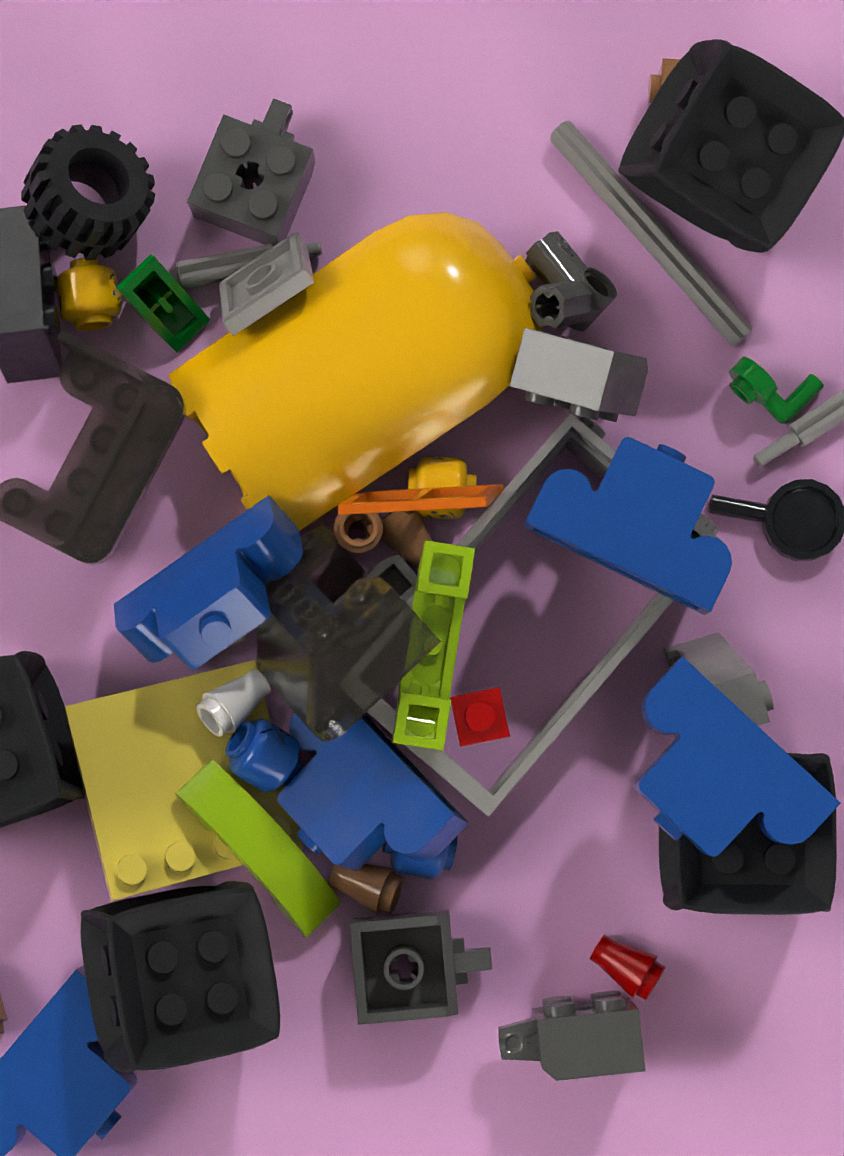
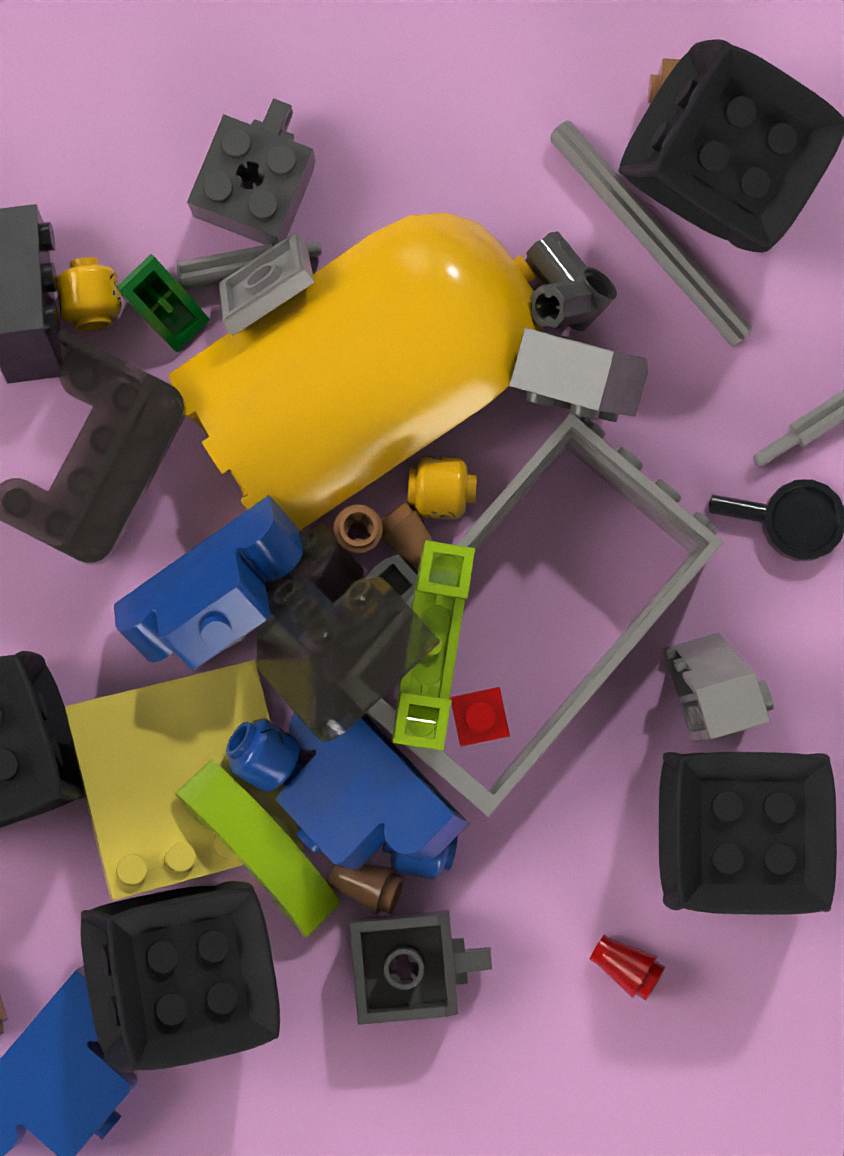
(101, 164): black tyre -> none
(231, 703): white cone -> none
(420, 499): orange window -> none
(578, 1037): dark grey hinge -> none
(639, 522): blue brick -> none
(722, 769): blue brick -> none
(755, 384): green plate -> none

